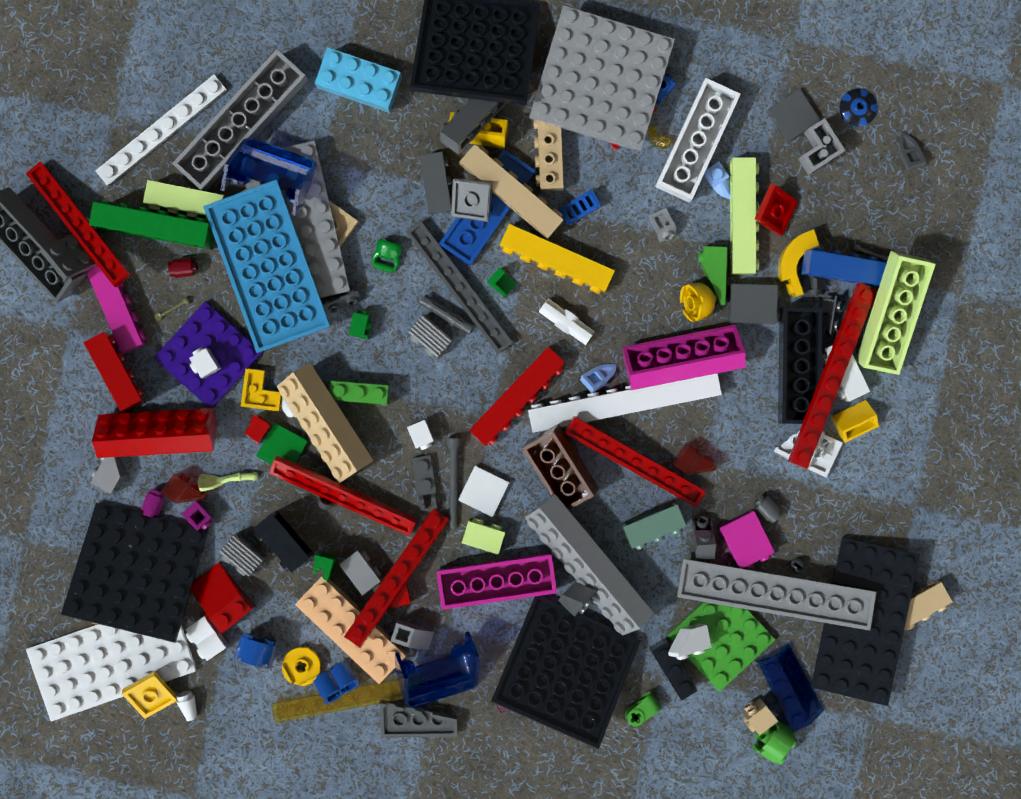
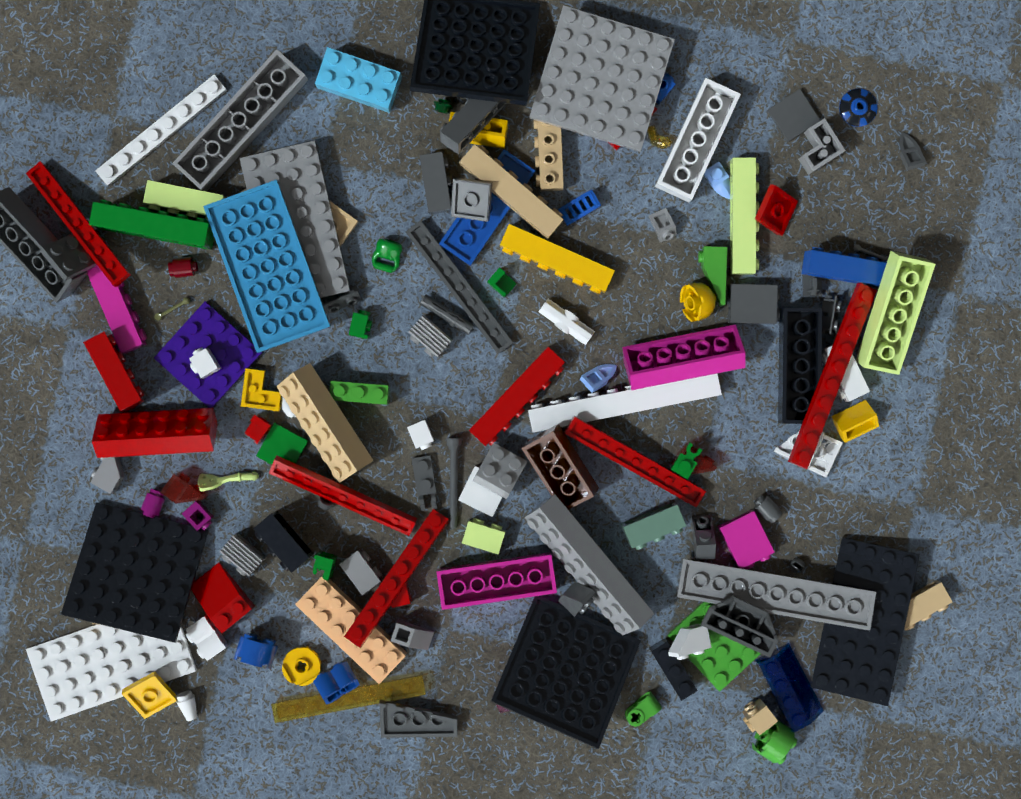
(269, 163): clear blue windscreen -> none
(439, 677): clear blue windscreen -> none
(443, 106): none -> dark green plate
(500, 470): none -> light grey brick
(685, 463): none -> green plate
(742, 624): none -> dark grey wedge
(789, 259): yellow arch -> none

